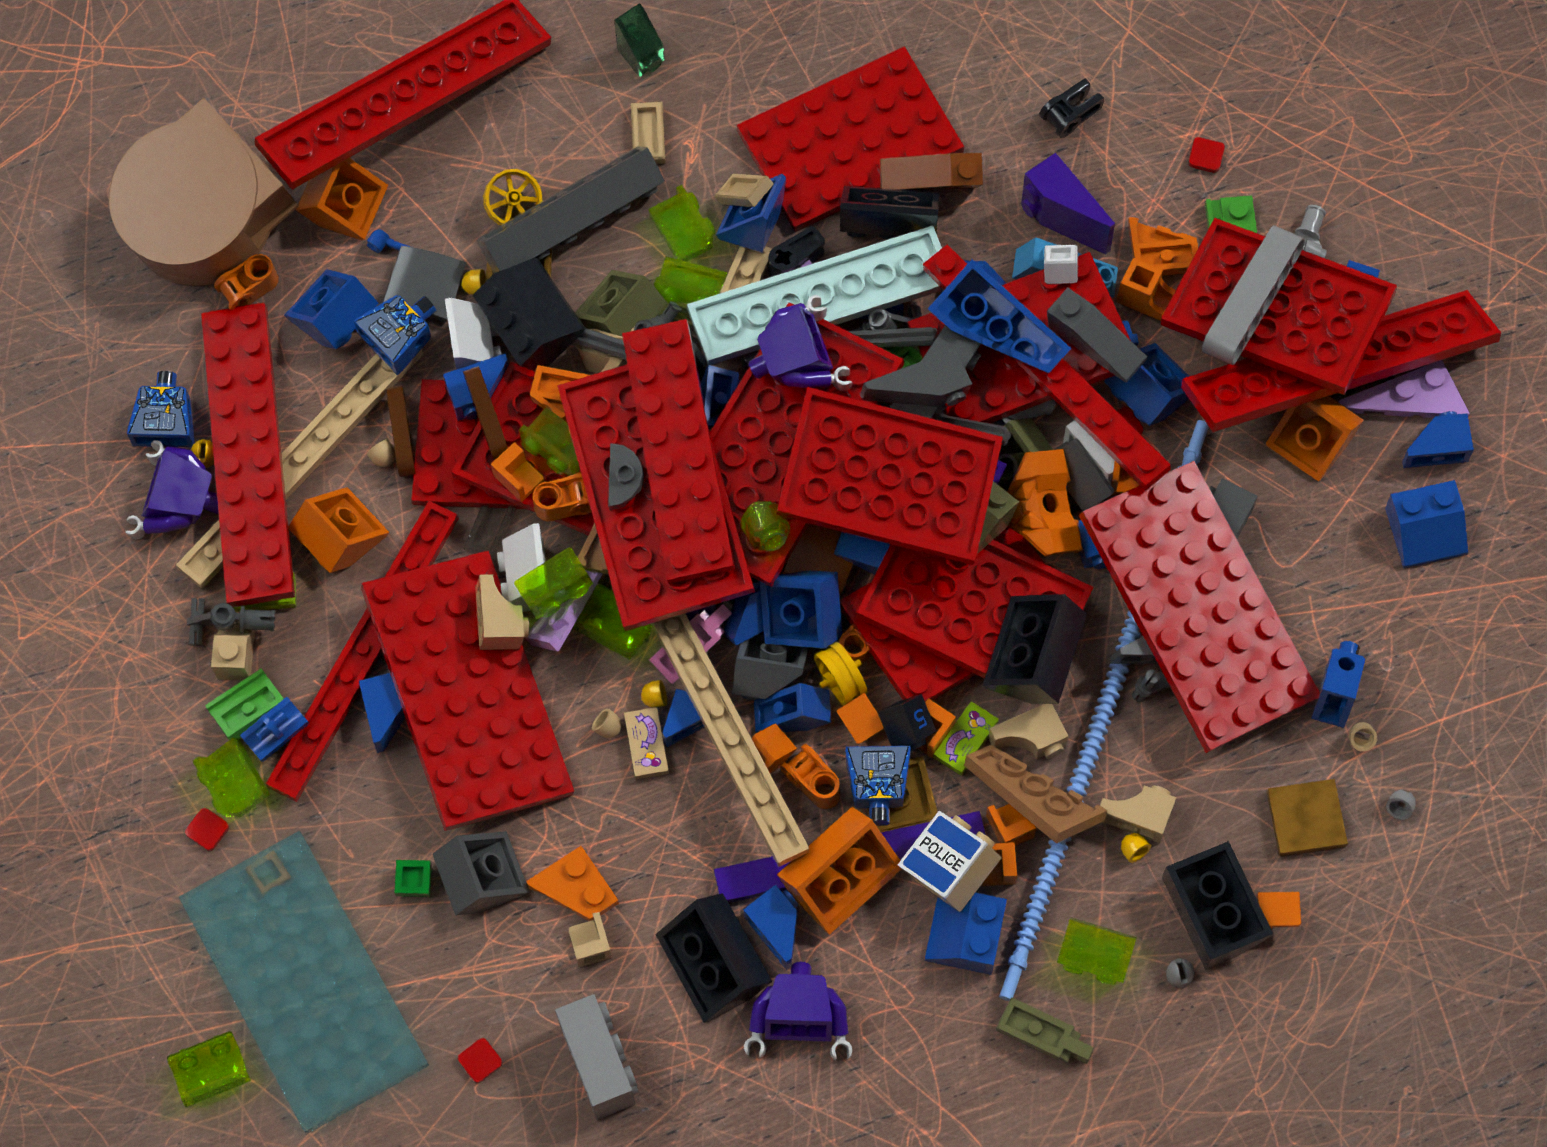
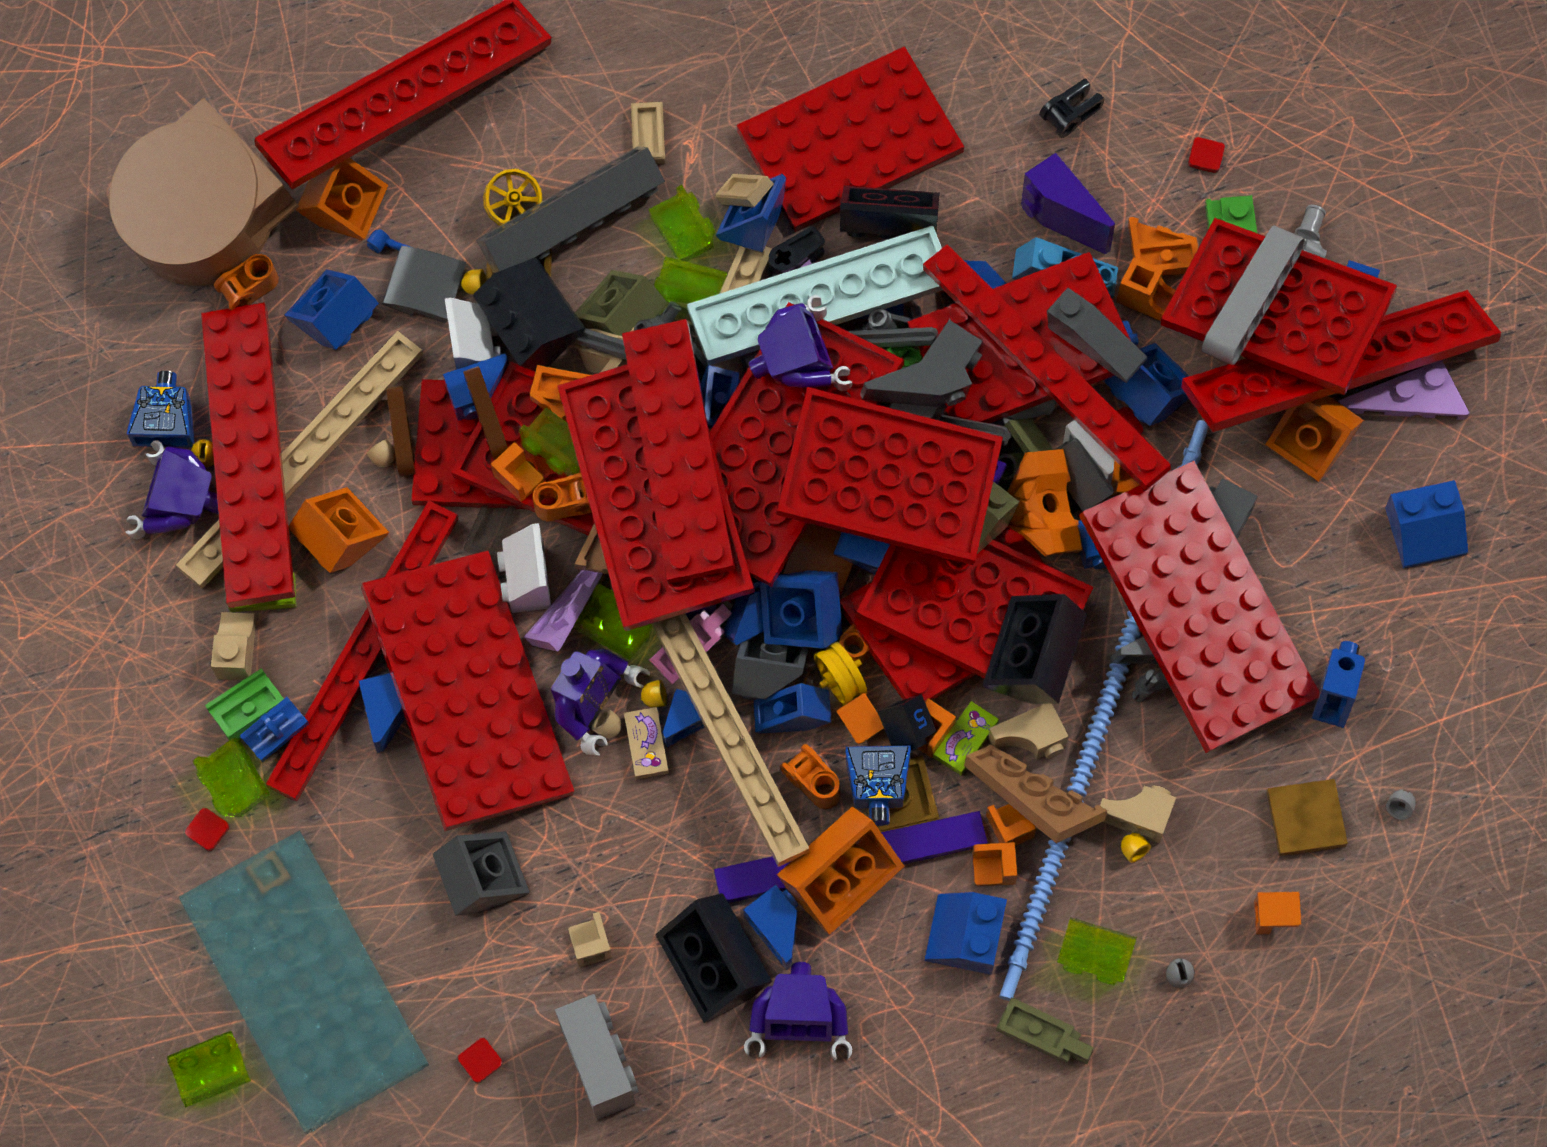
(224, 618): dark grey pin -> none
(396, 330): torso -> none
(413, 878): green plate -> none
(499, 621): tan arch -> none
(554, 583): clear neon green bracket -> none
(575, 885): orange wing -> none
(584, 690): none -> dark purple torso
(625, 476): dark grey plate -> none
(638, 41): clear green slope -> none
(763, 527): clear neon green head -> none
(773, 746): orange panel -> none
(932, 172): dark orange slope -> none
(950, 860): piece -> none
(993, 317): blue wedge -> none
(1061, 264): white slope -> none
(1216, 905): black slope -> none
(1360, 742): tan hinge -> none
(1442, 442): blue slope -> none

